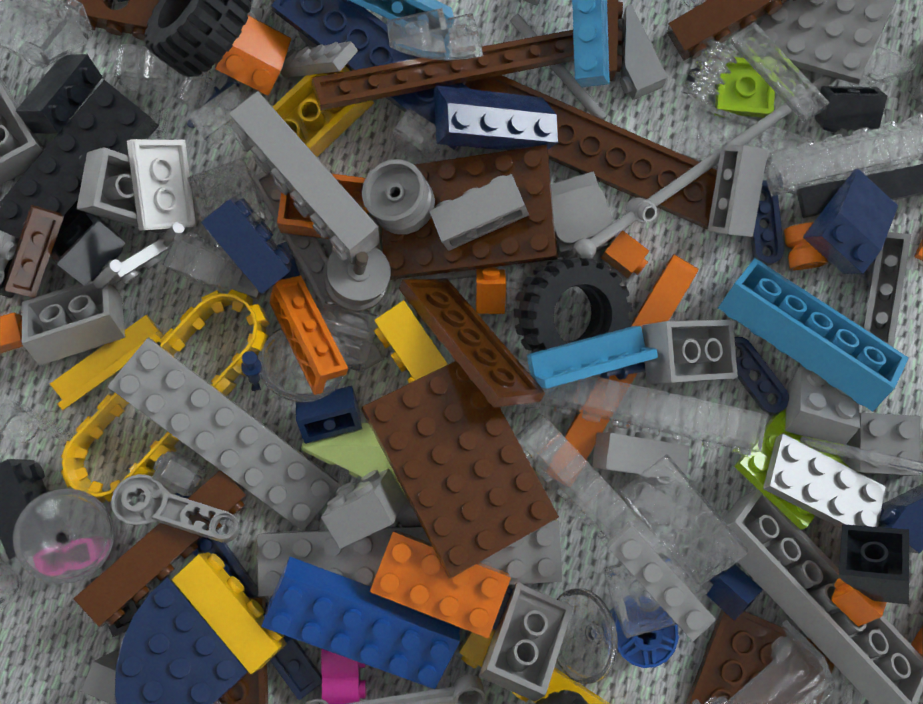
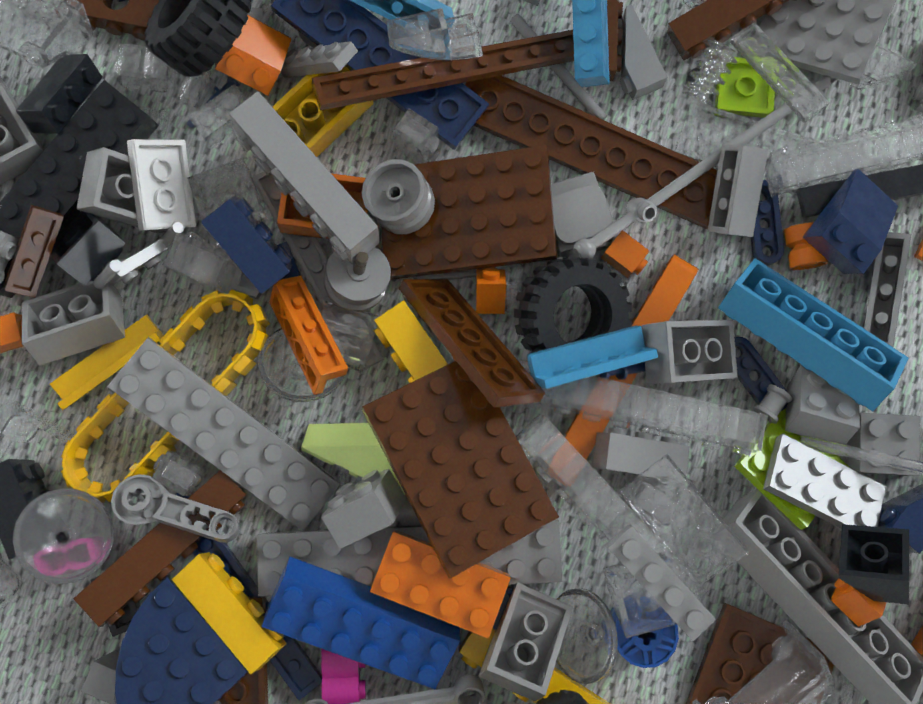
(252, 367): dark blue piece -> none
(329, 415): dark blue brick -> none
(478, 212): light grey brick -> none
(492, 119): dark blue slope -> none
(733, 591): dark blue brick -> none
(773, 403): none -> light grey bush
(851, 108): black brick -> none

